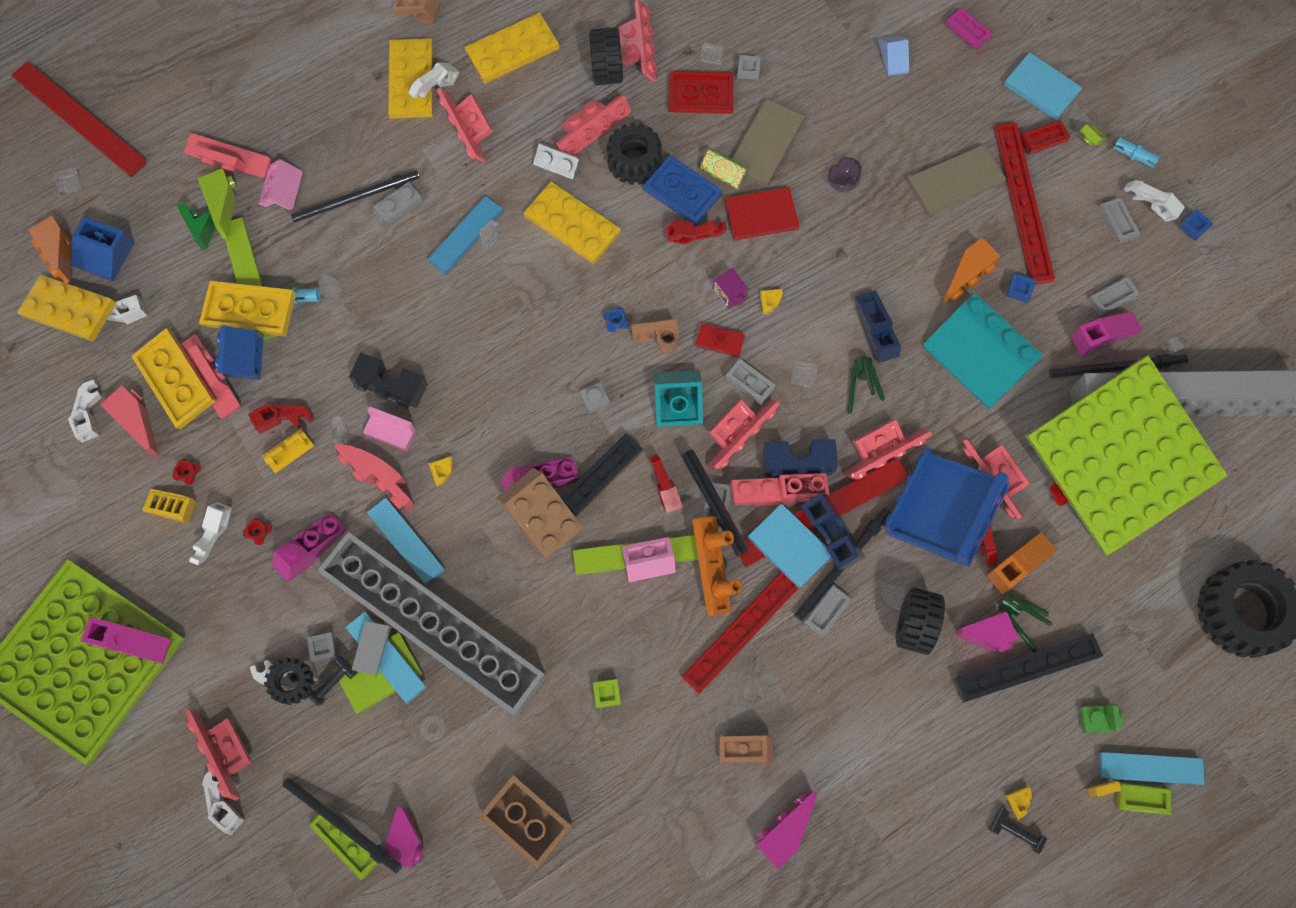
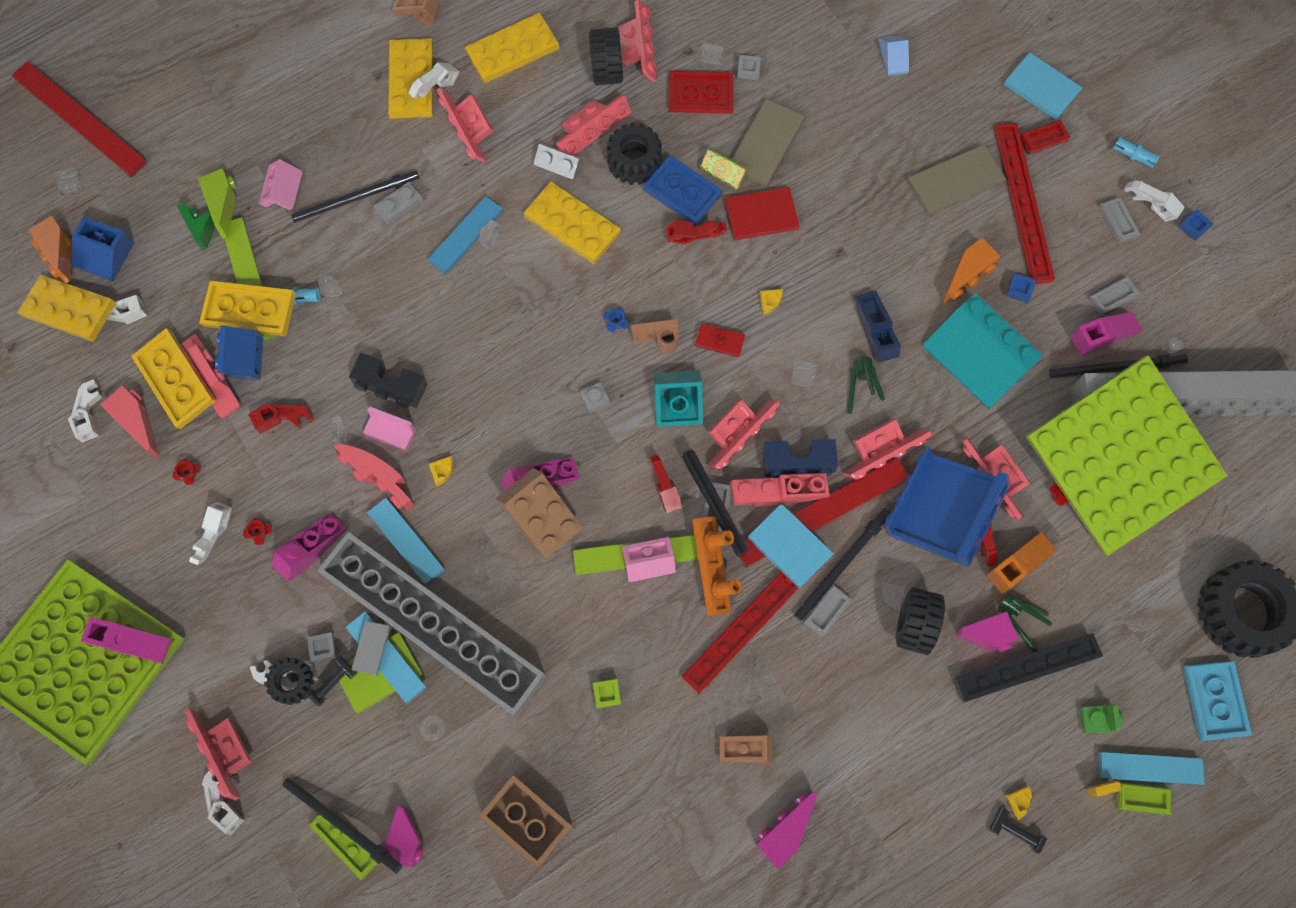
(185, 512): yellow slope -> none
(226, 155): coral bracket -> none
(288, 451): yellow hinge -> none
(601, 474): black plate -> none
(730, 288): magenta brick -> none
(750, 381): light grey plate -> none
(829, 522): dark blue arch -> none
(845, 175): clear purple hair -> none
(968, 28): dark pink plate -> none
(1093, 135): lime plate -> none
(1217, 701): none -> medium azure tile

